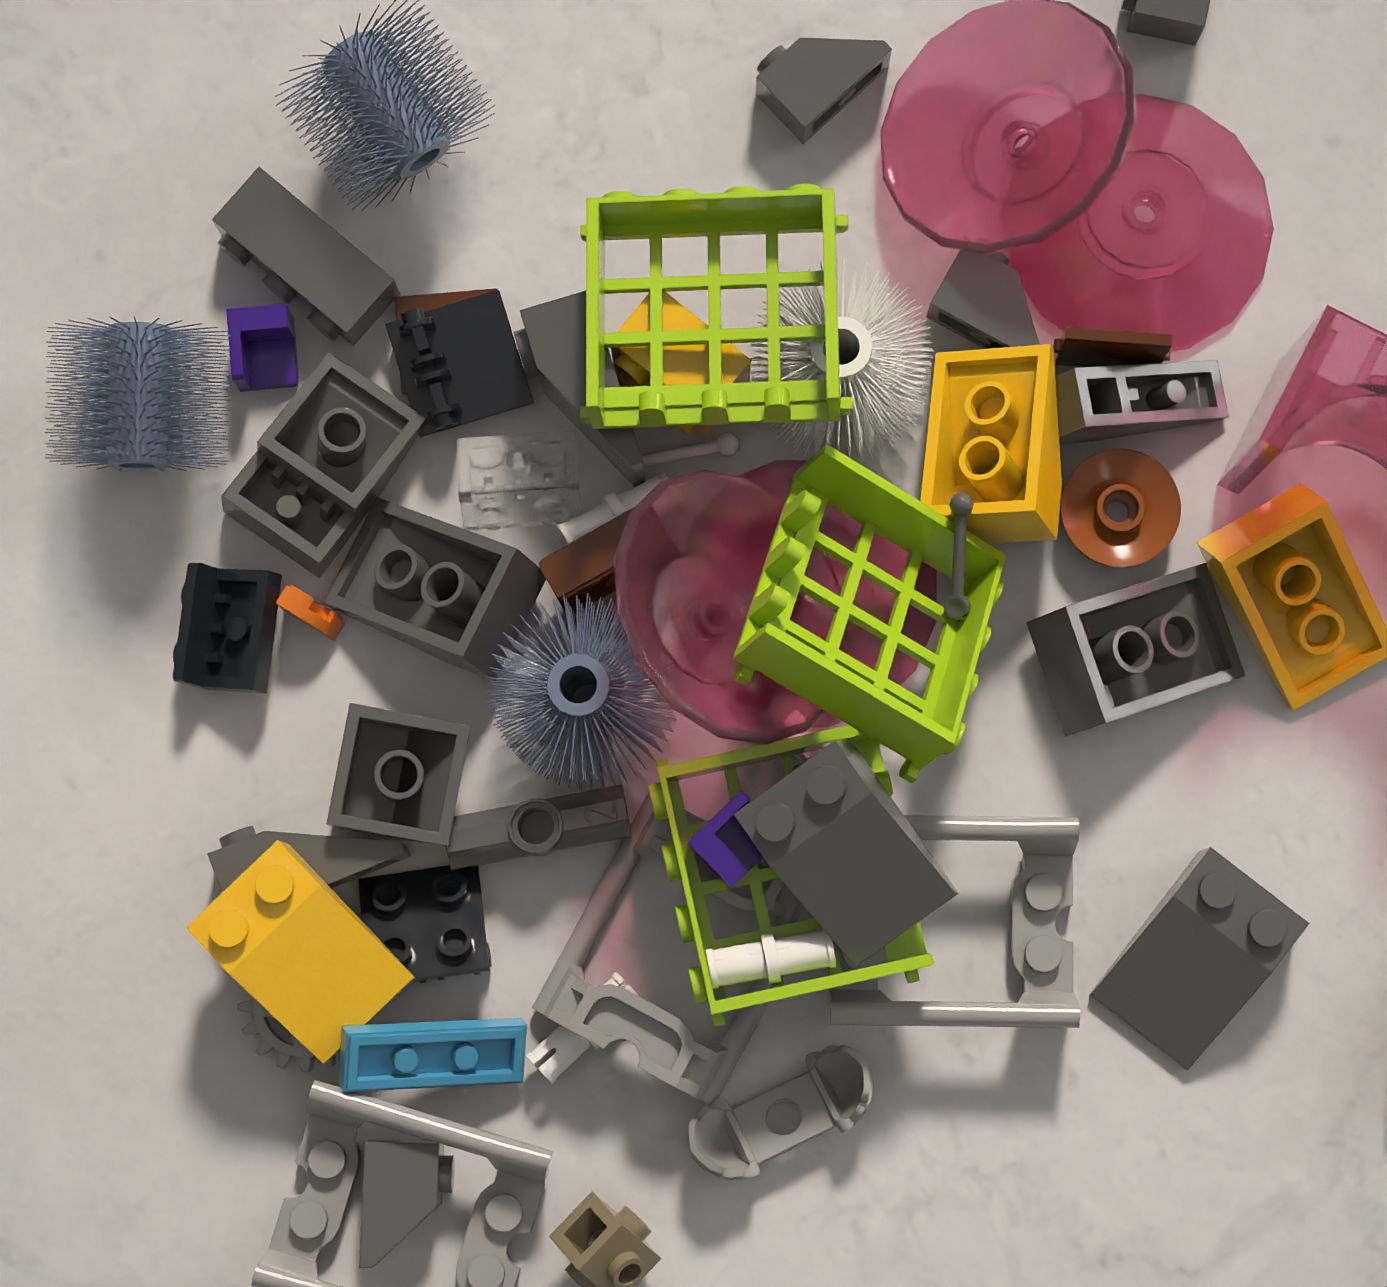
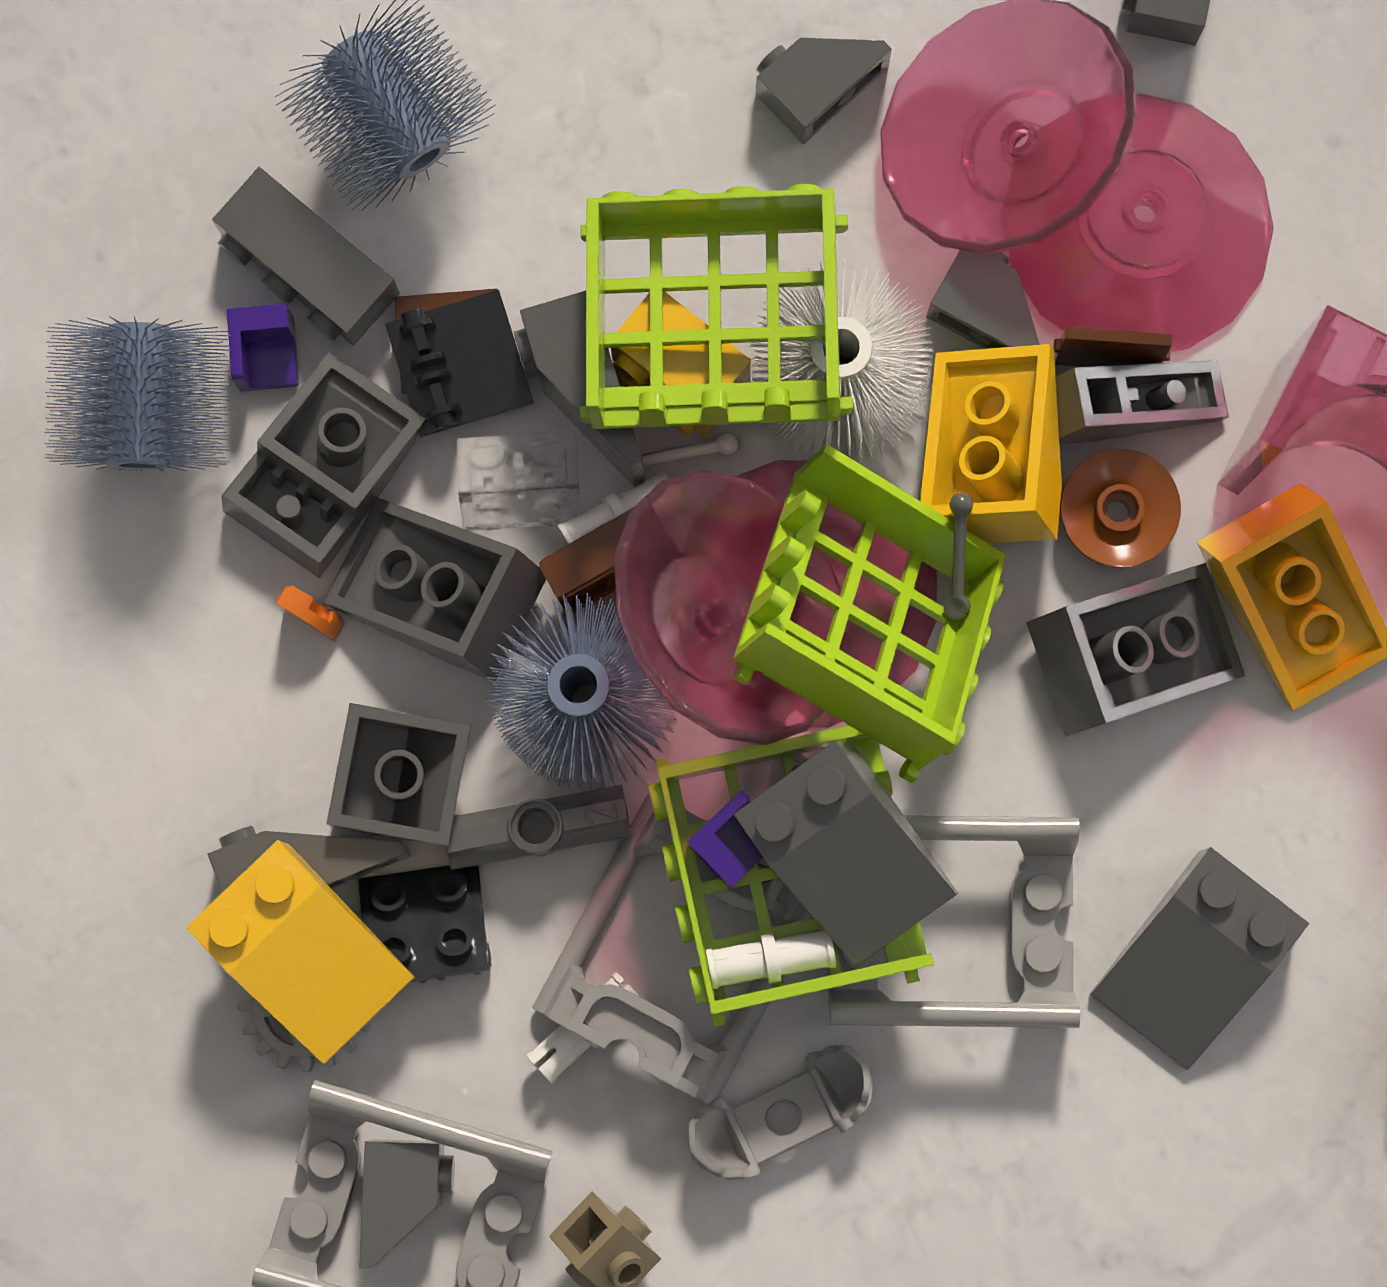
(226, 628): black bracket -> none
(432, 1054): dark azure tile -> none

